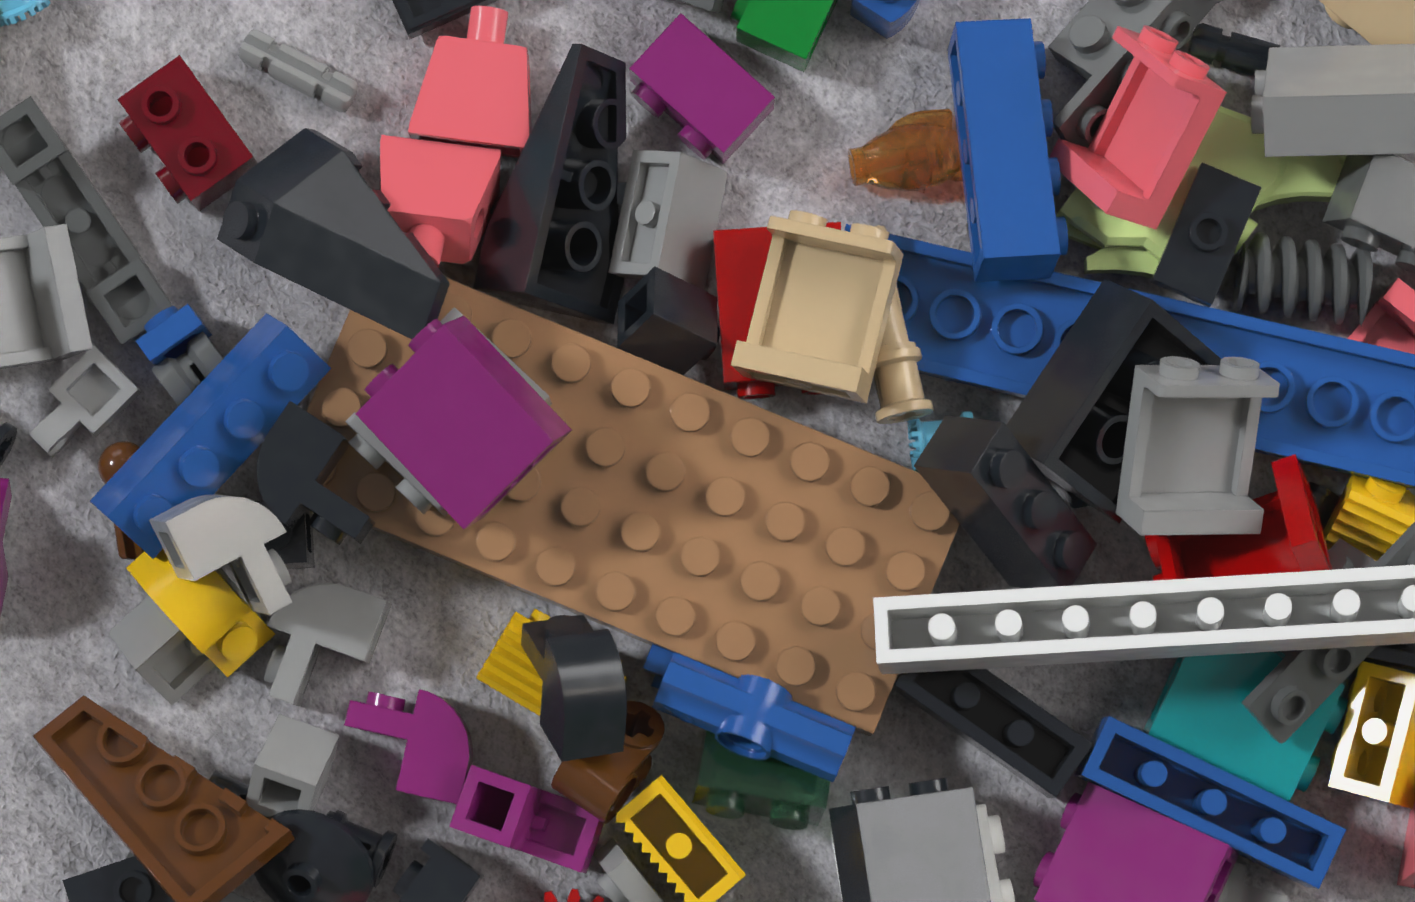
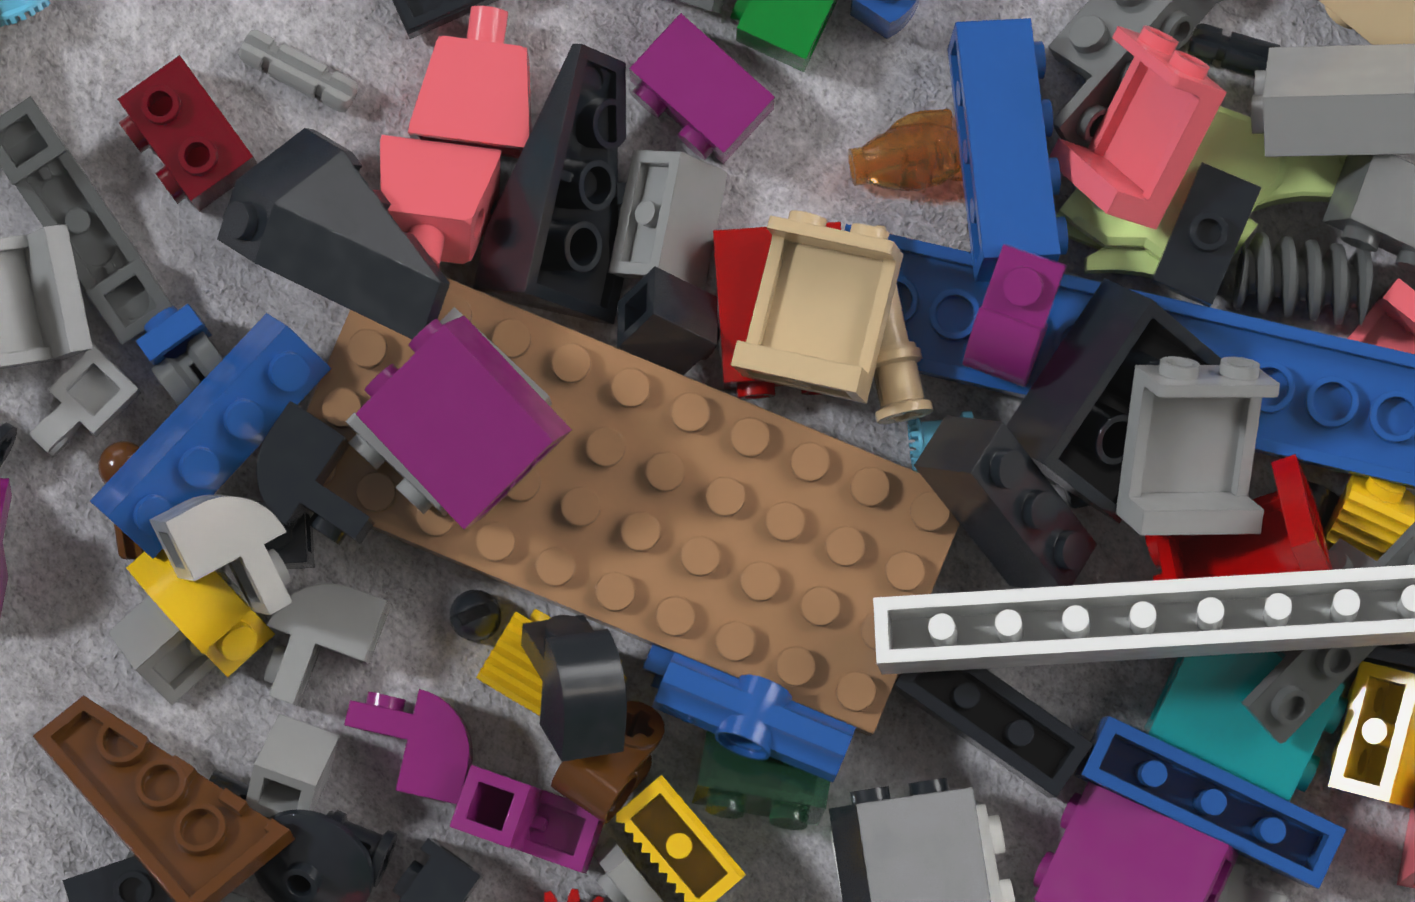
(481, 628): none -> black hinge
(1014, 315): none -> magenta brick

